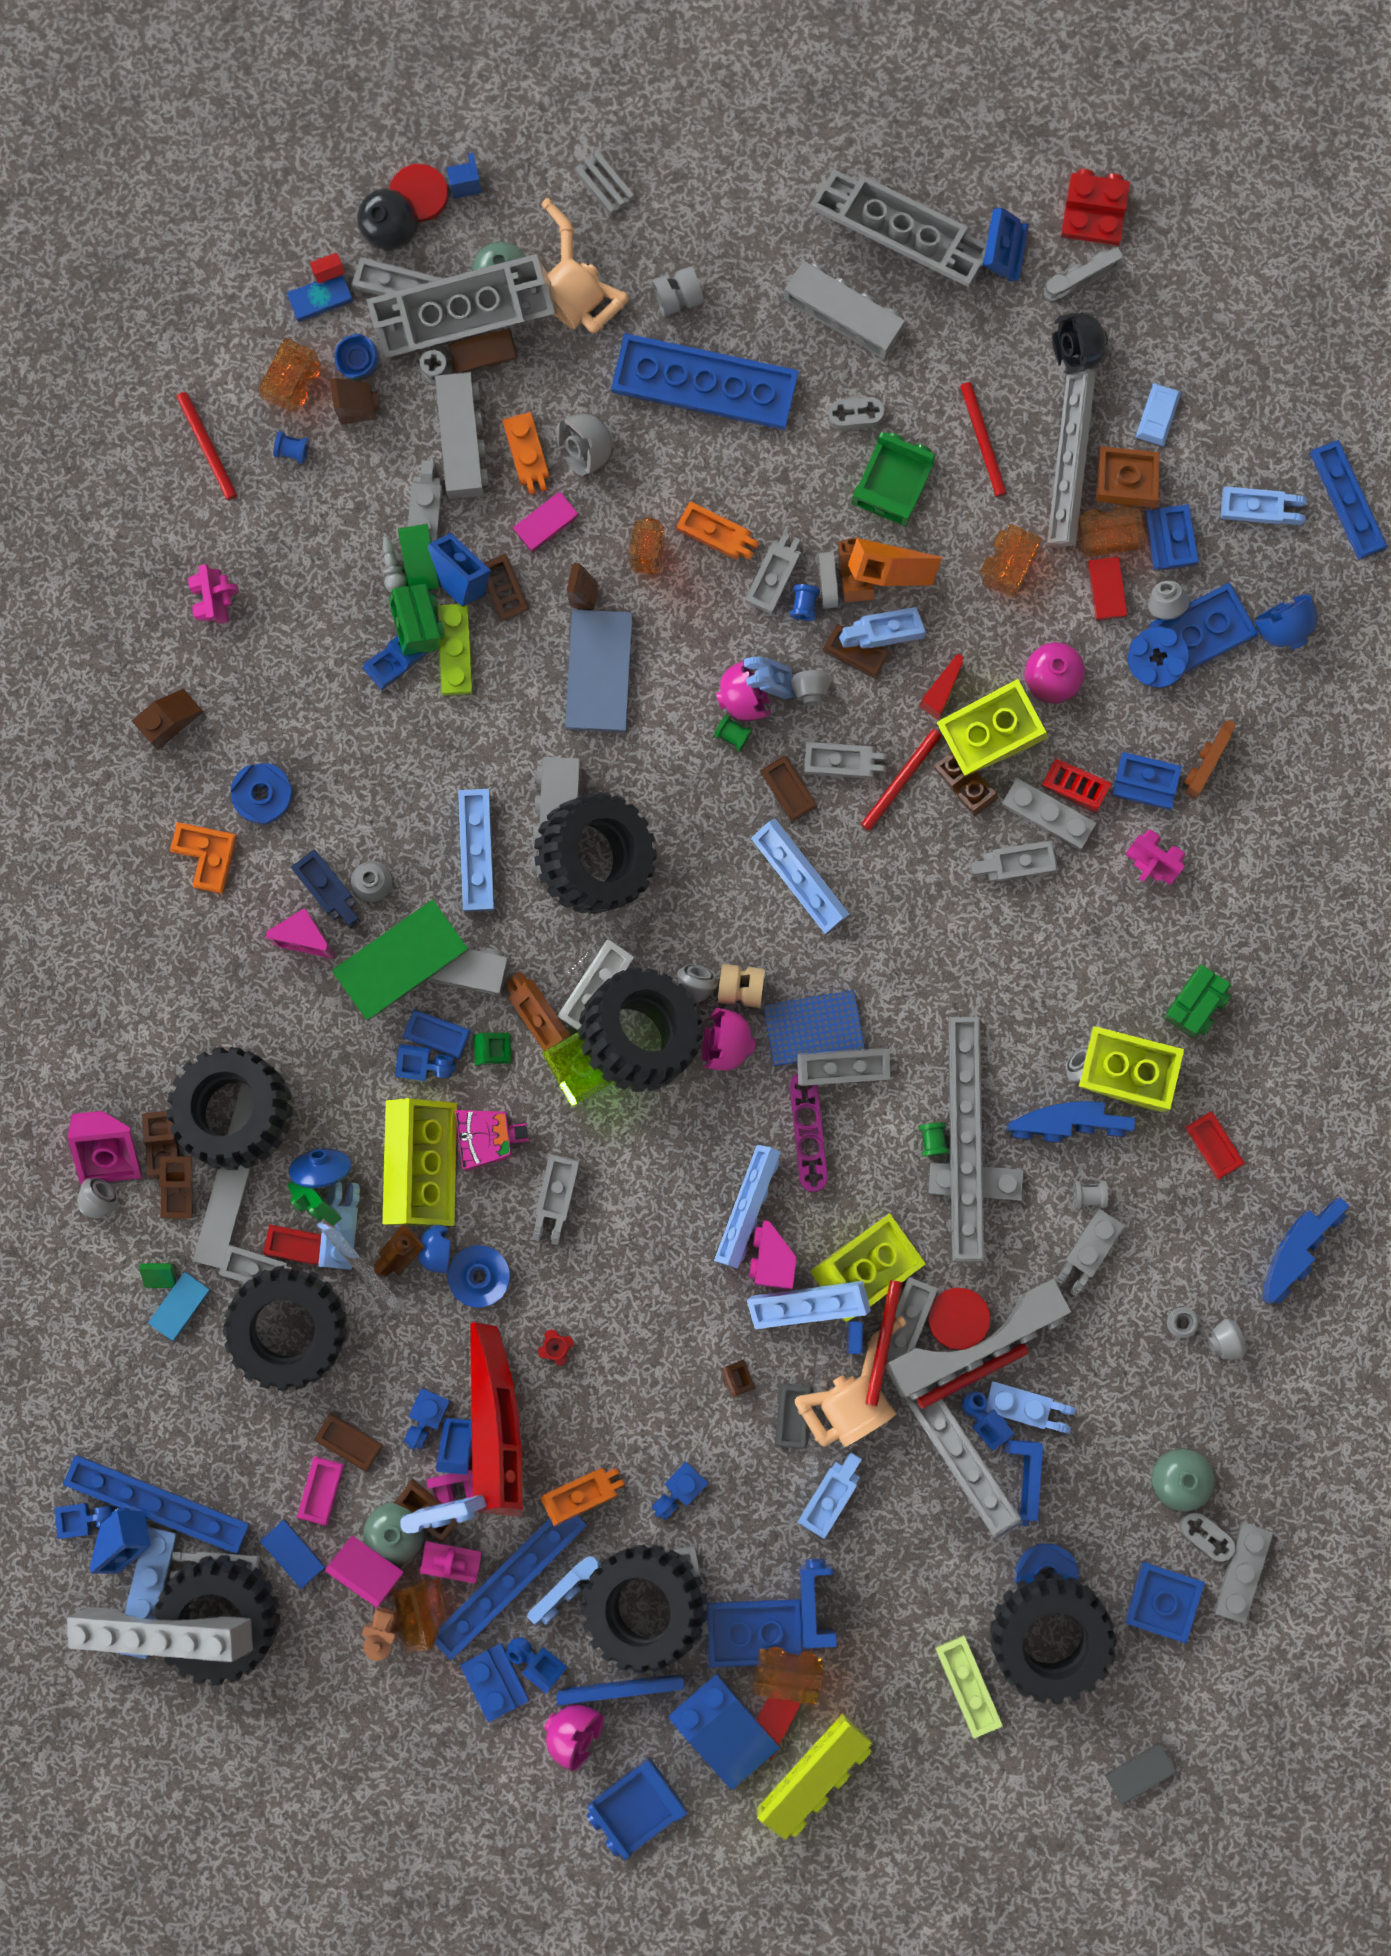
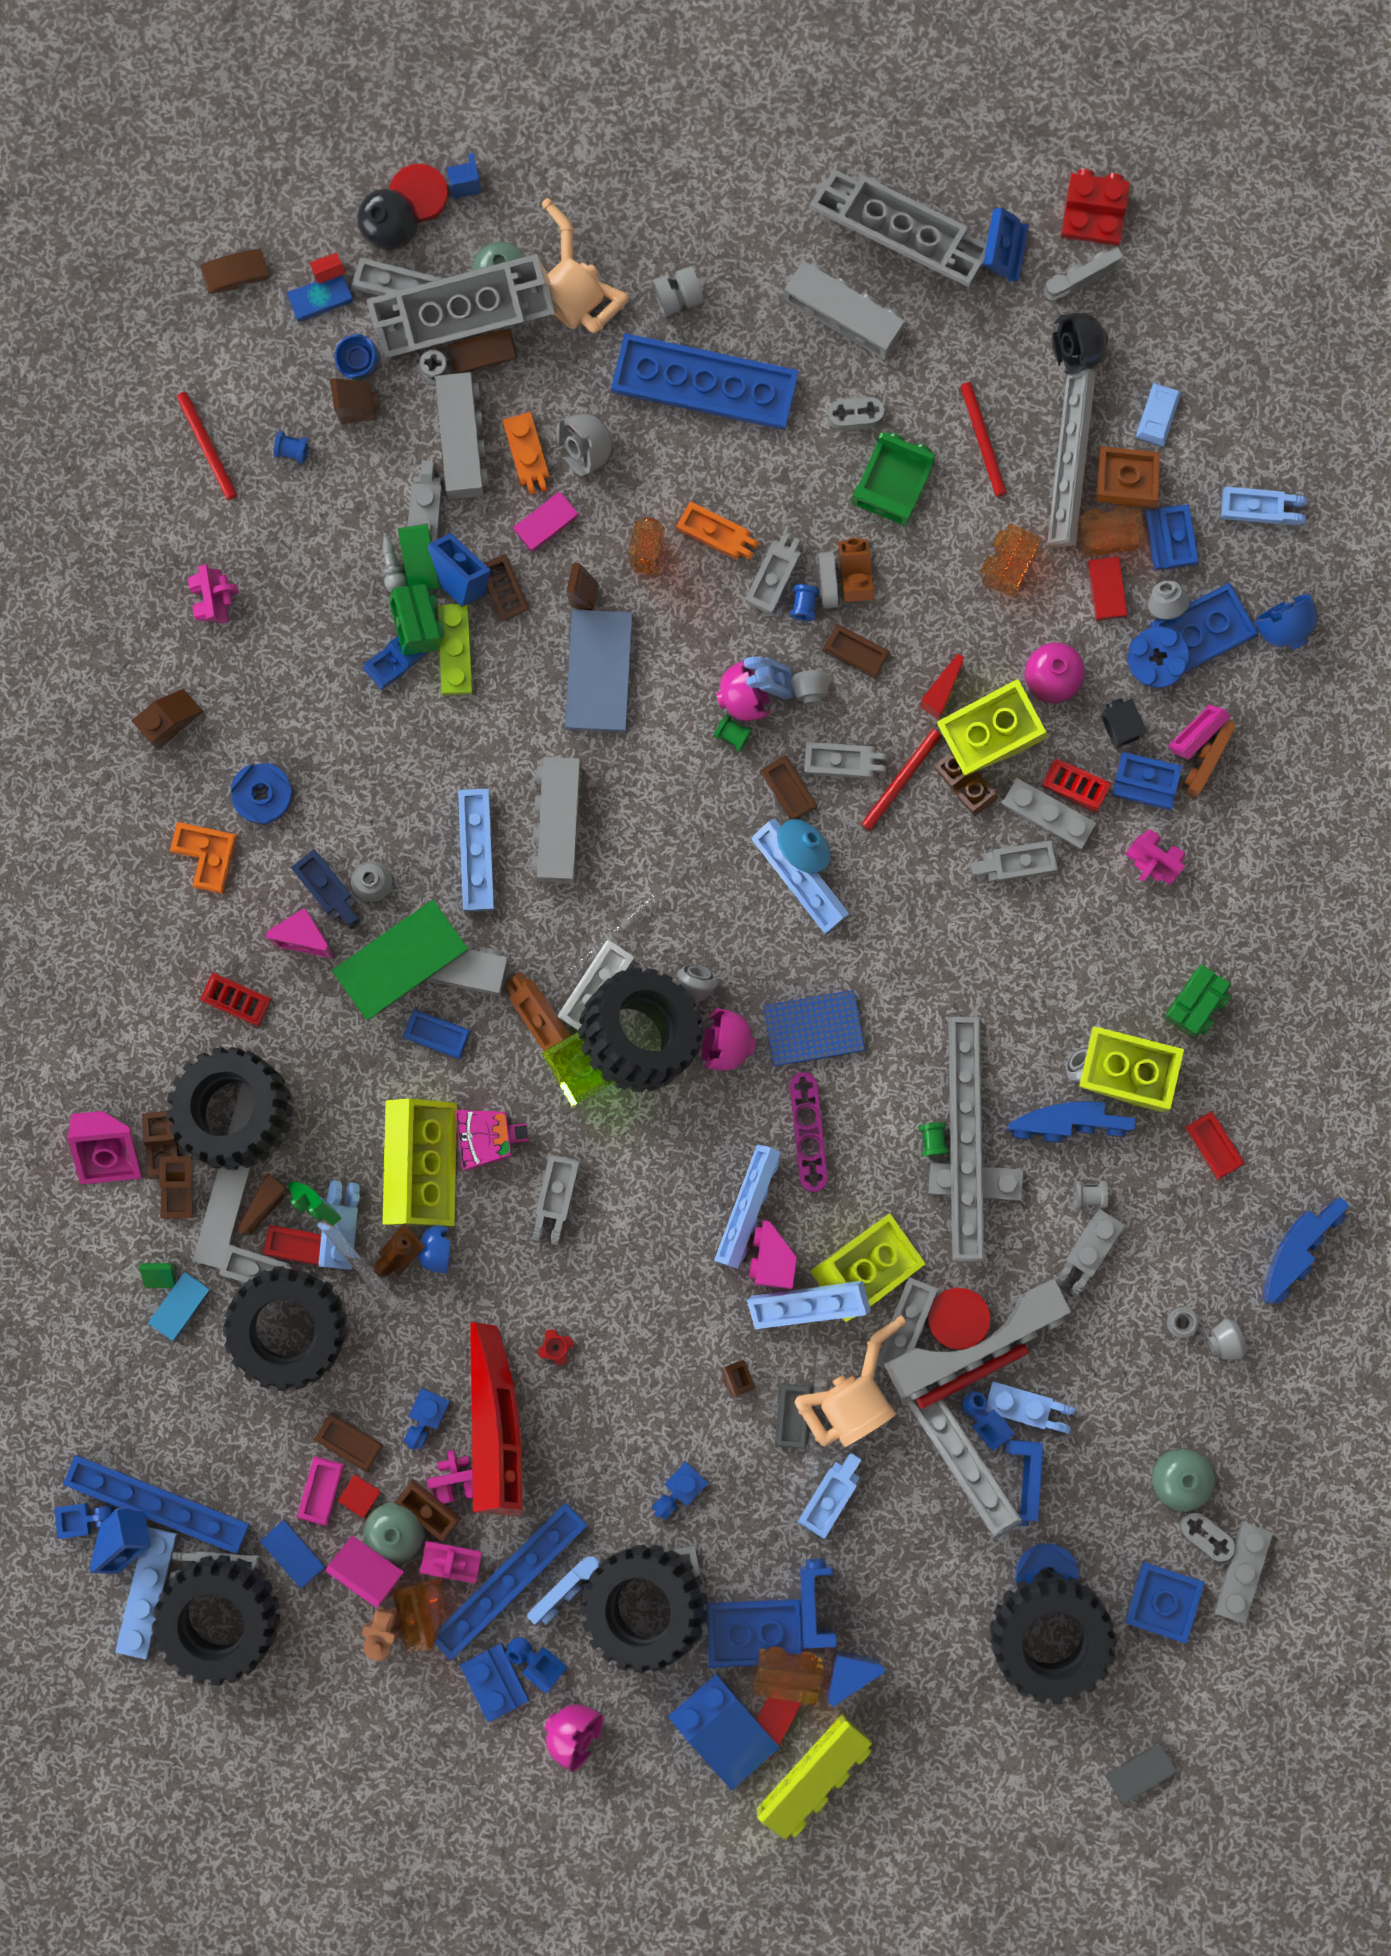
(96, 1198): light grey cone -> none
(194, 1639): light grey arch -> none
(211, 987): none -> red slope
(234, 269): none -> reddish brown slope
(265, 1201): none -> reddish brown slope
(289, 375): clear orange brick -> none
(319, 1168): blue dish -> none
(359, 1496): none -> red tile
(415, 1062): blue plate -> none
(441, 1514): light blue hinge -> none
(455, 1447): blue tile -> none
(462, 1273): blue dish -> none
(492, 1048): green slope -> none
(581, 1495): orange hinge -> none
(589, 164): light grey tile -> none
(620, 1689): blue tile -> none
(629, 844): black tyre -> none
(635, 1809): blue panel -> none
(730, 982): tan wheel -> none
(803, 846): none -> dark azure dish
(843, 1066): light grey plate -> none
(850, 1674): none -> blue slope
(855, 1338): blue tile -> none
(883, 1343): red bar -> none
(884, 629): light blue hinge -> none
(892, 565): orange slope -> none
(968, 1686): yellowish green plate -> none
(1122, 722): none -> black brick
(1199, 731): none -> dark pink tile
(1348, 500): blue tile -> none

